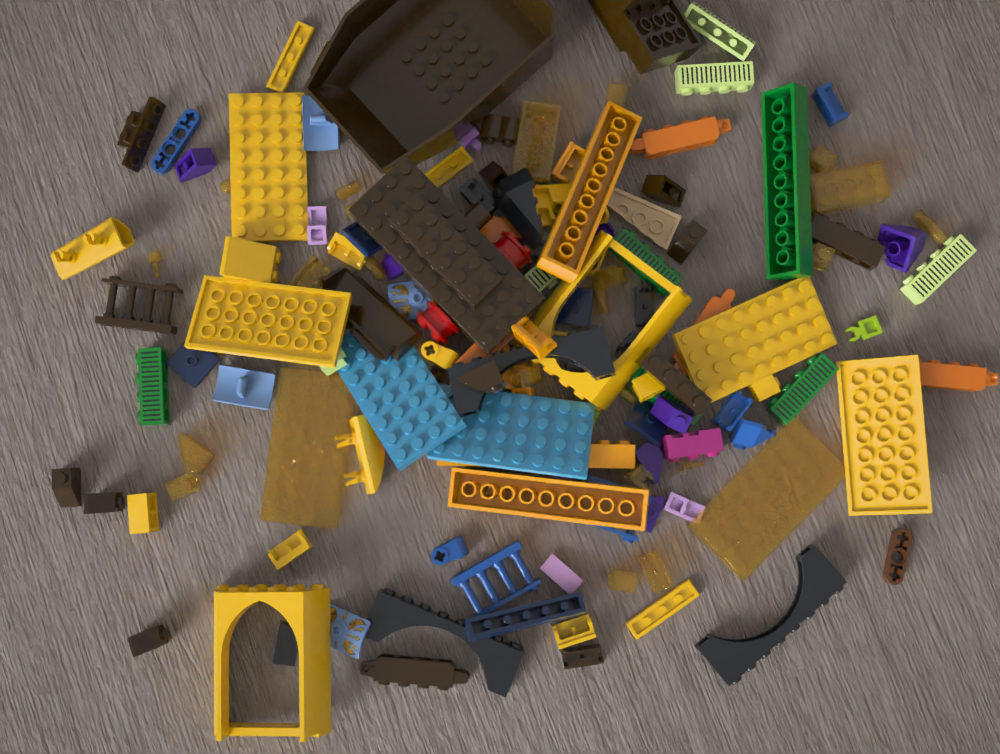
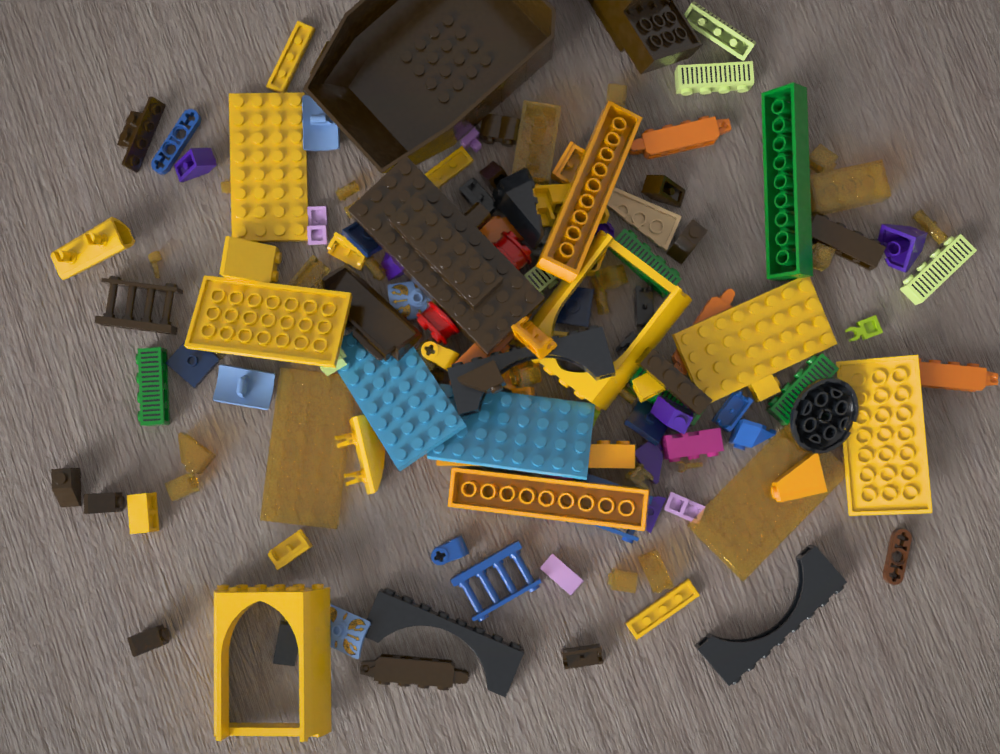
(524, 616): dark blue brick -> none
(573, 631): yellow hinge -> none
(800, 480): none -> light orange slope
(823, 414): none -> black brick
(829, 105): blue hinge -> none

